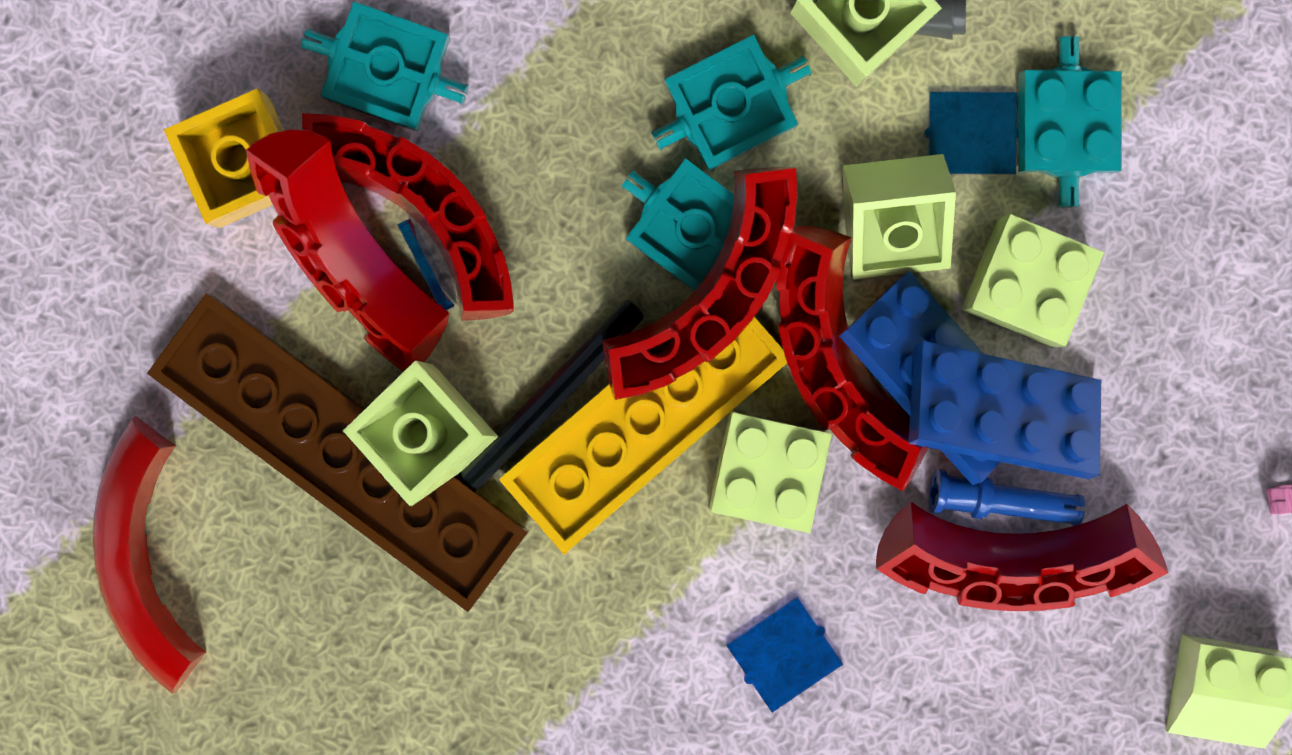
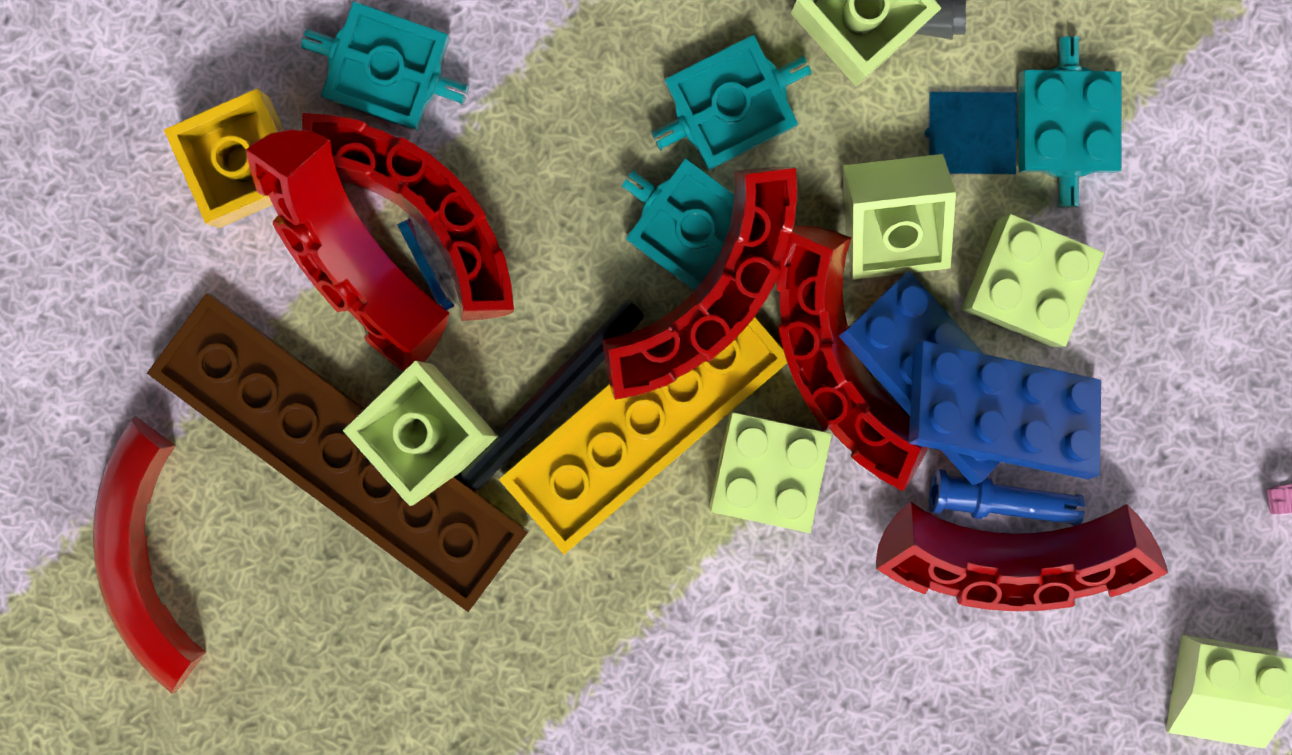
(784, 654): clear blue piece -> none

